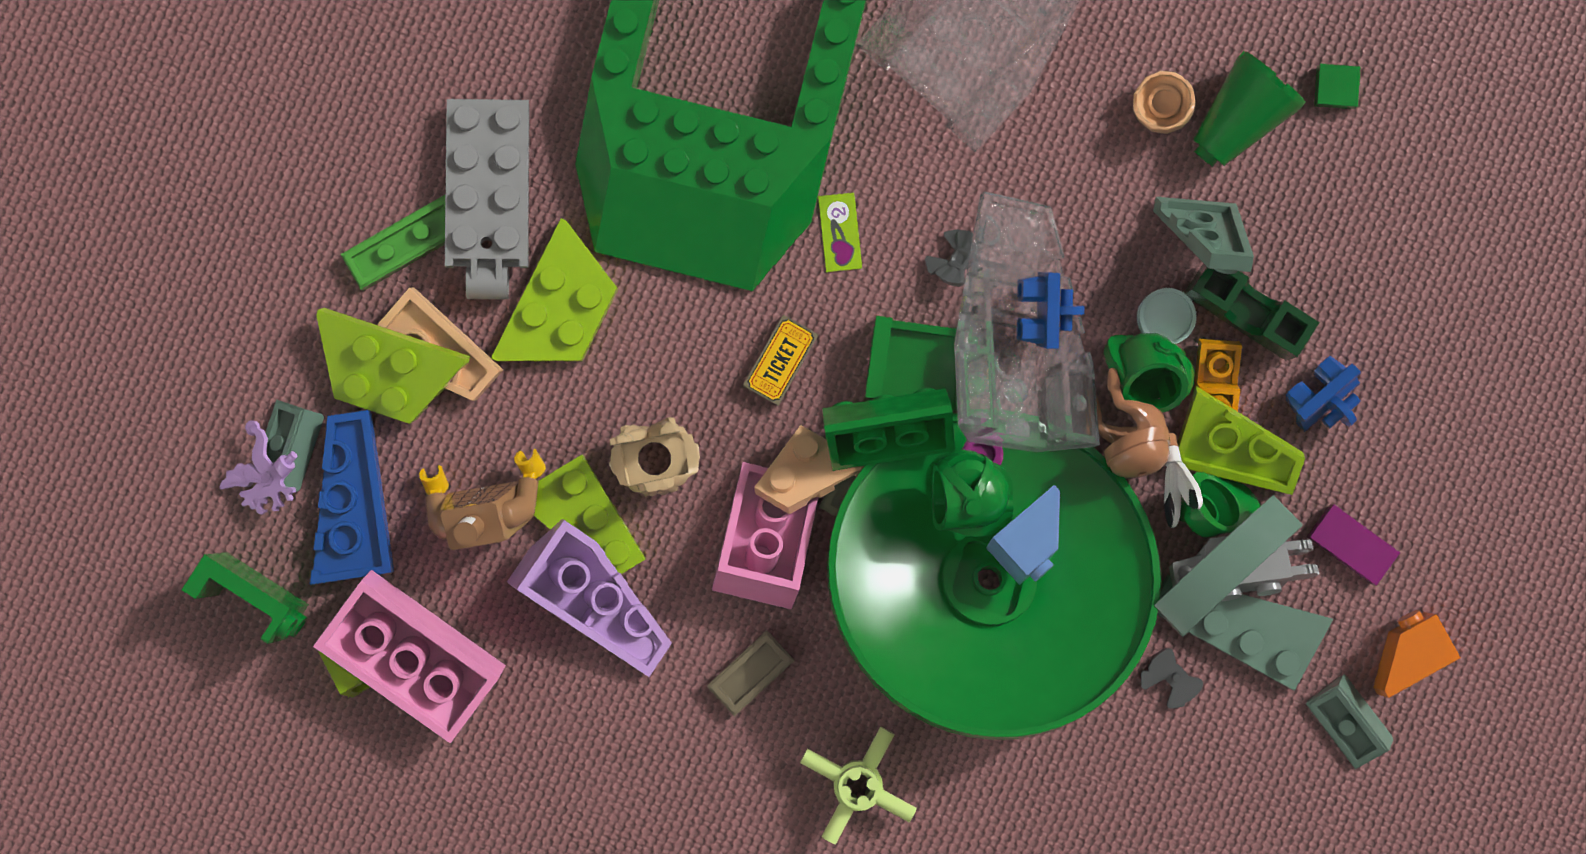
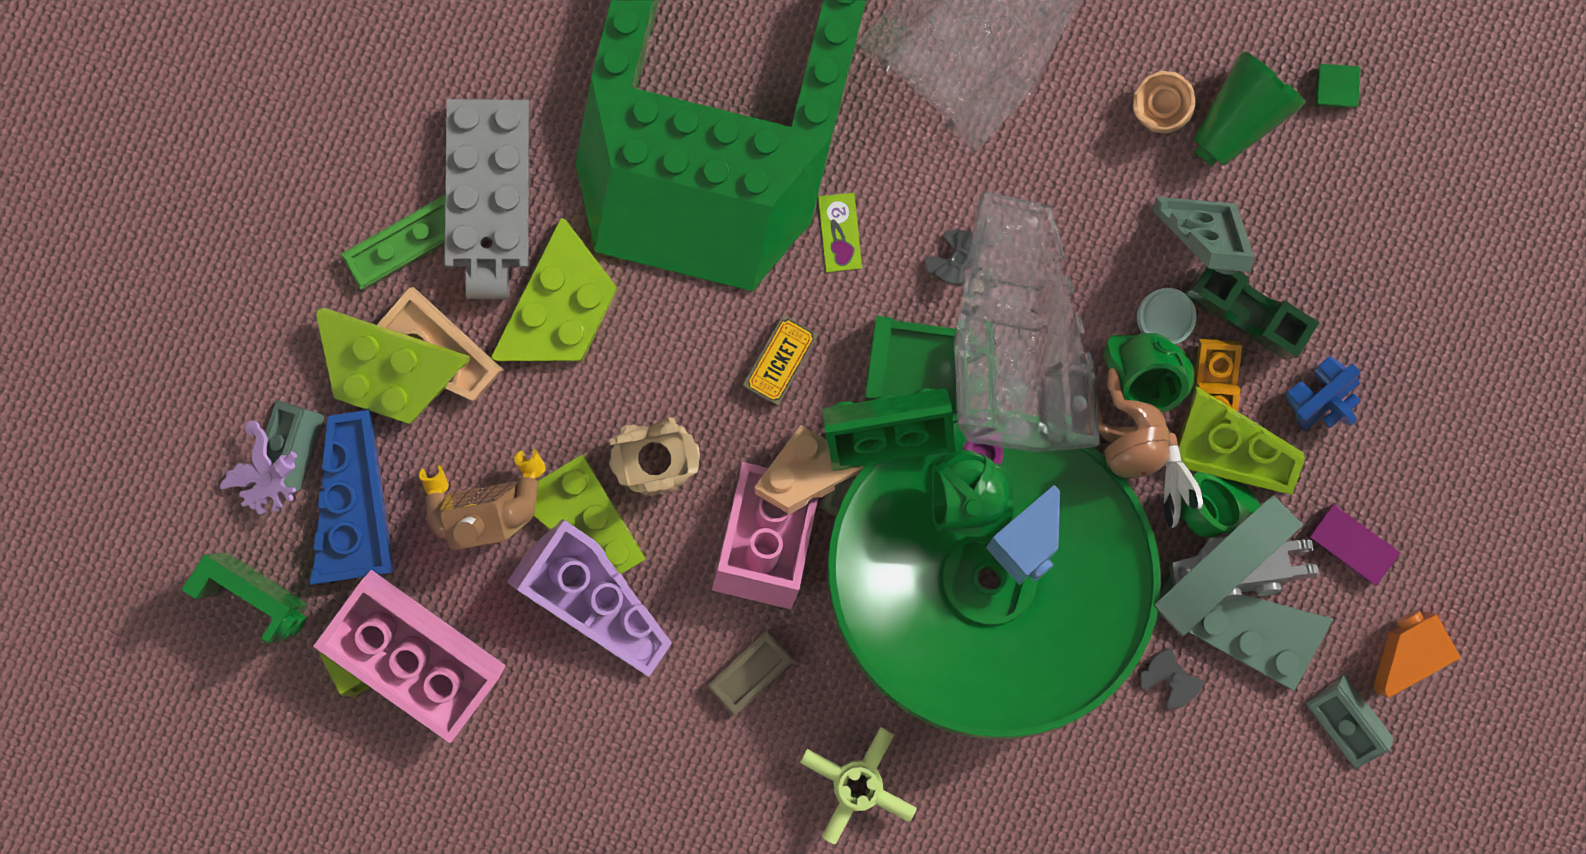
(1050, 310): blue hips -> none

